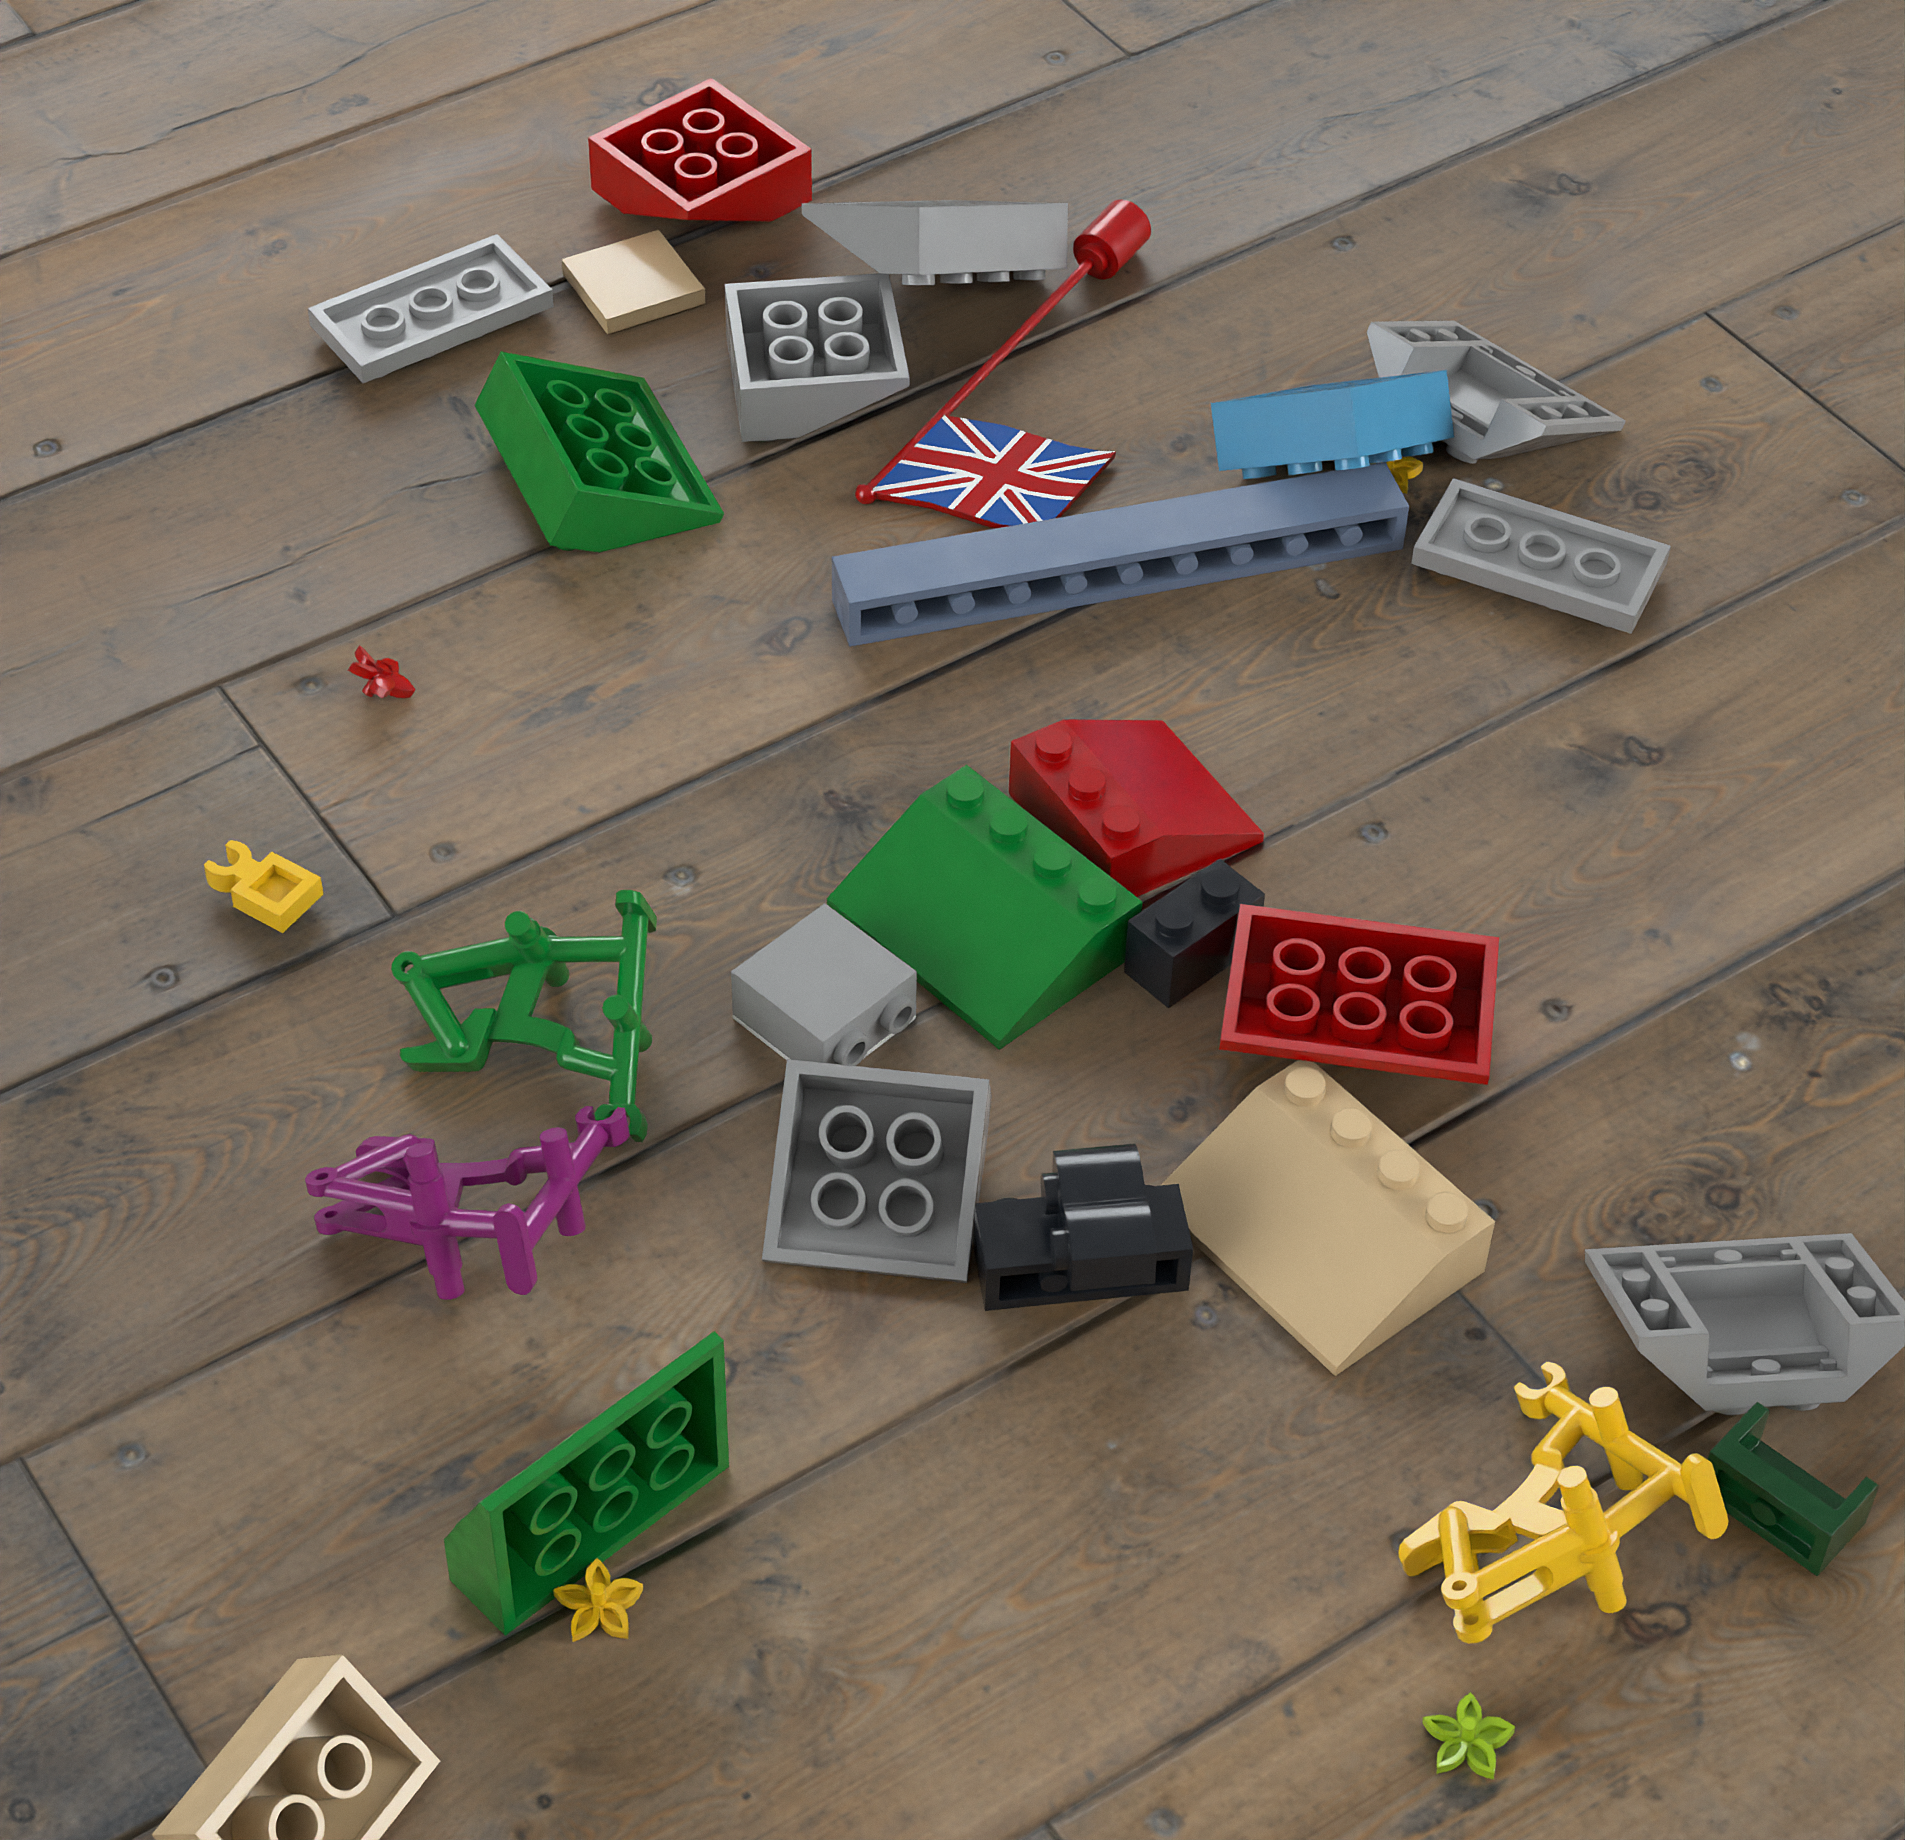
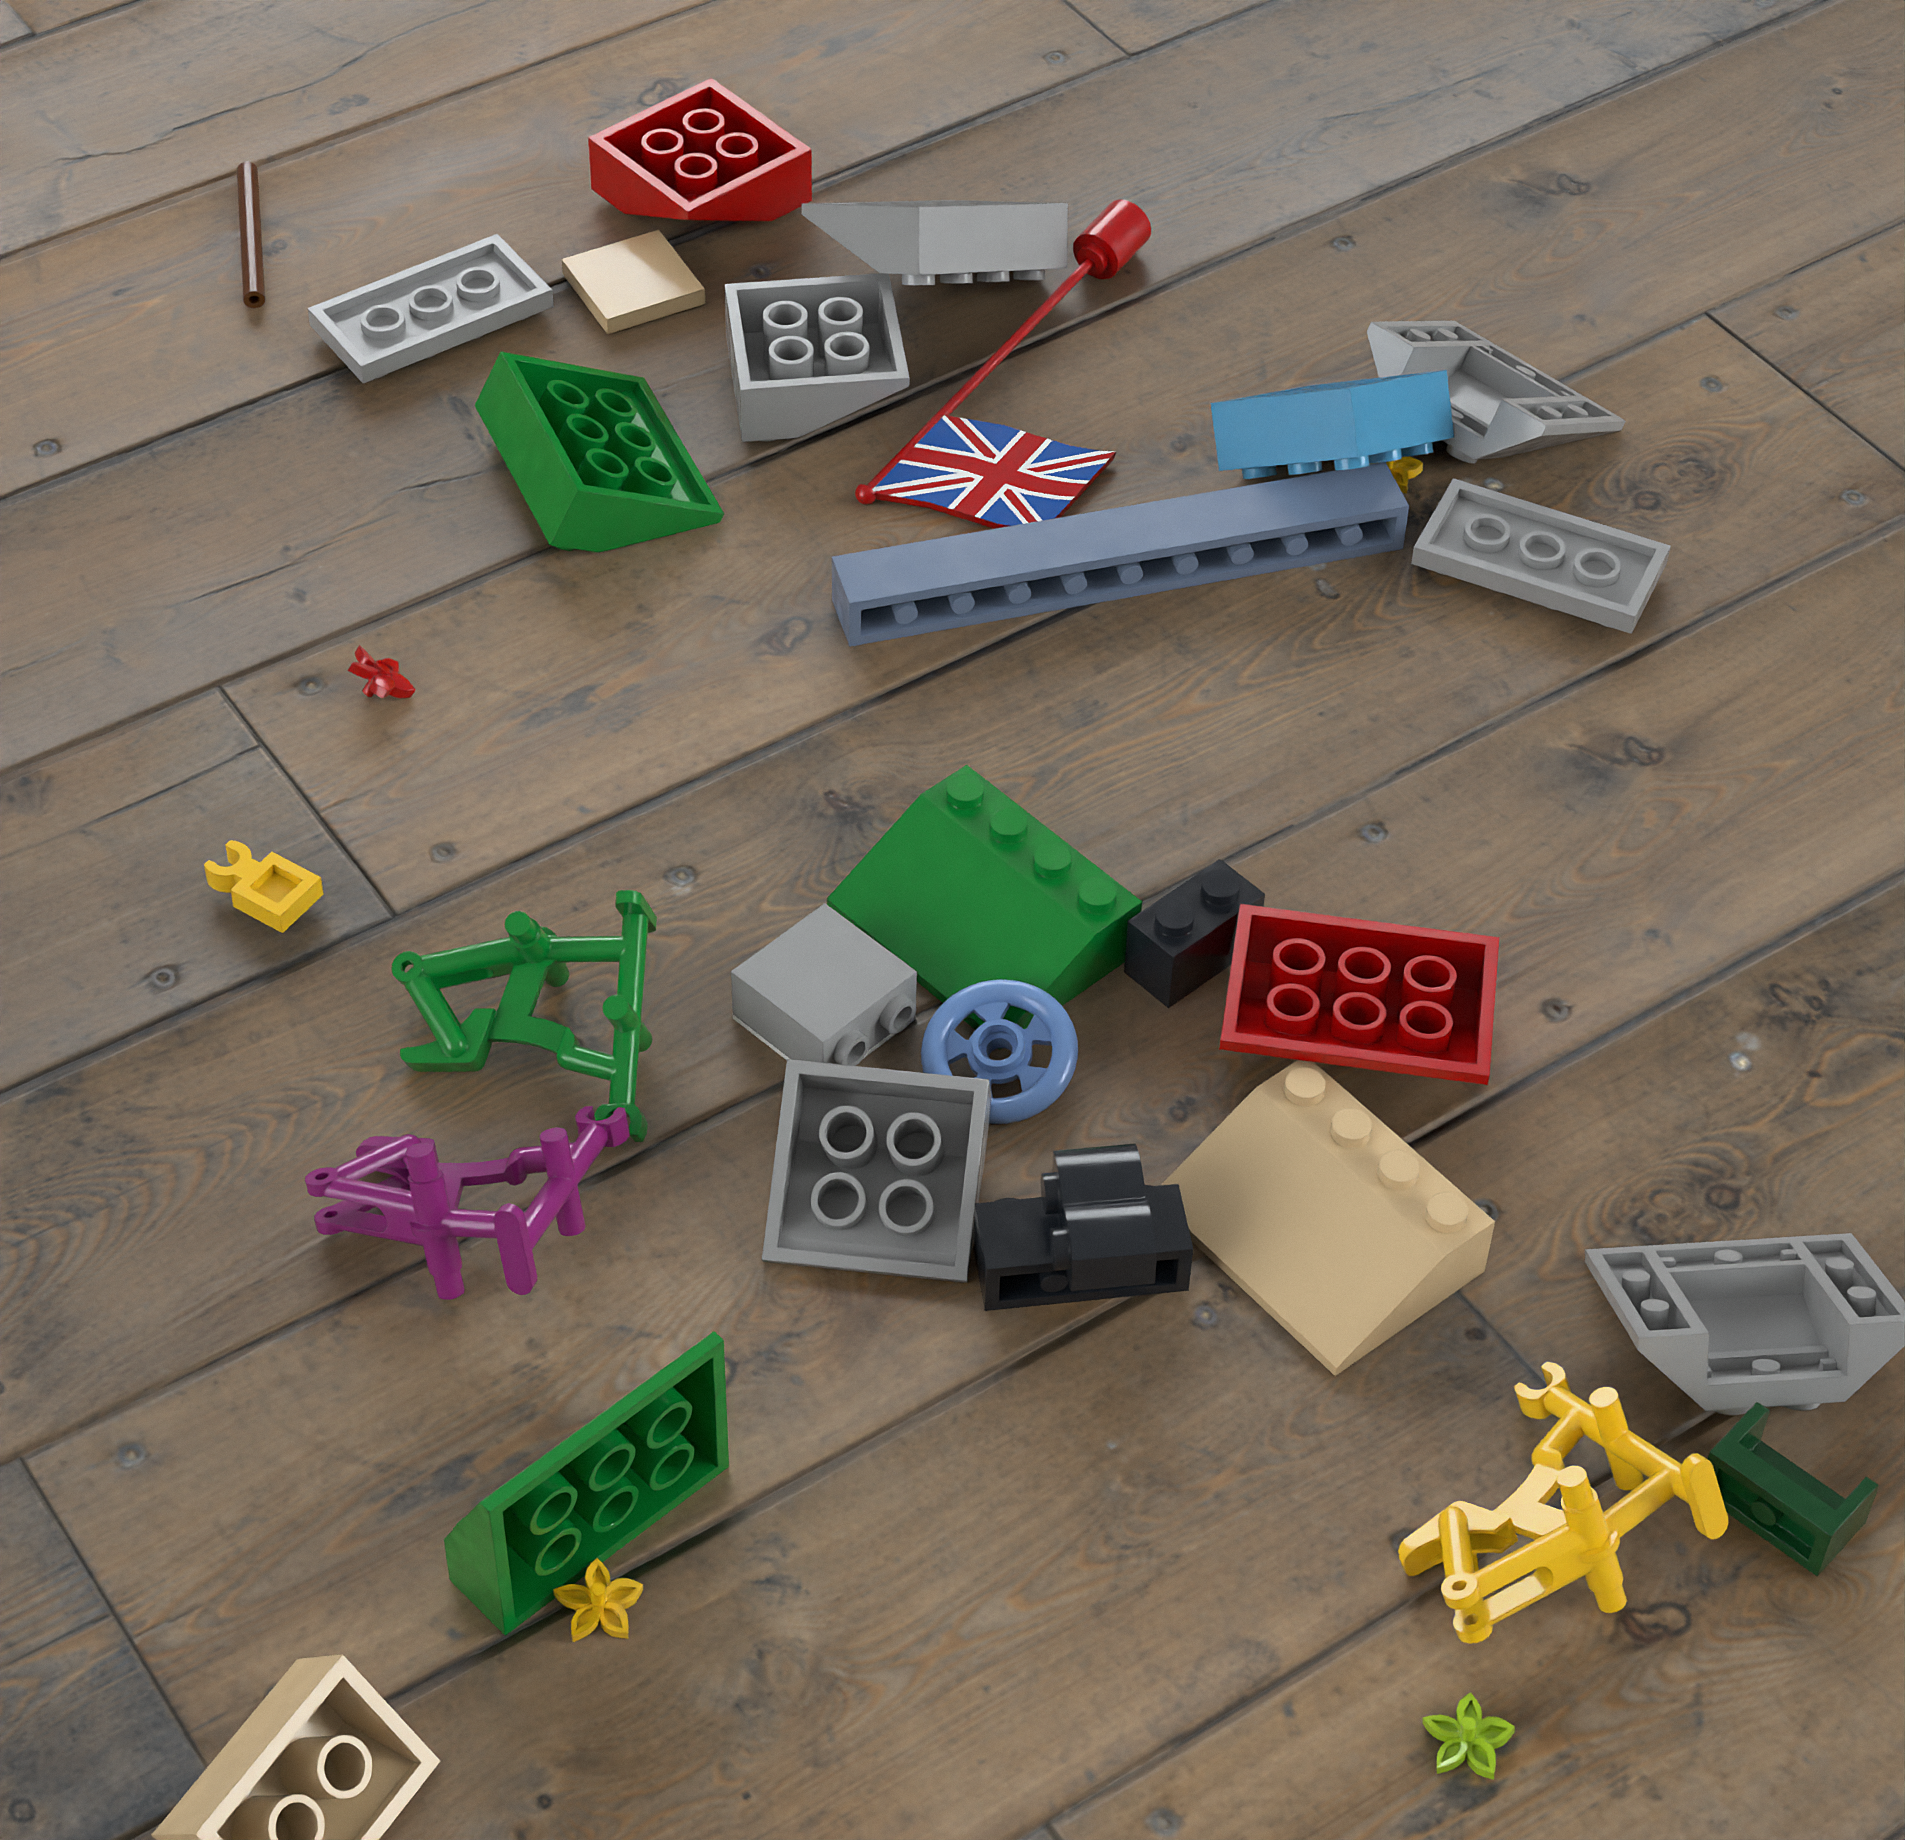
(250, 235): none -> reddish brown piece
(990, 1003): none -> medium blue plate
(1128, 799): red slope -> none

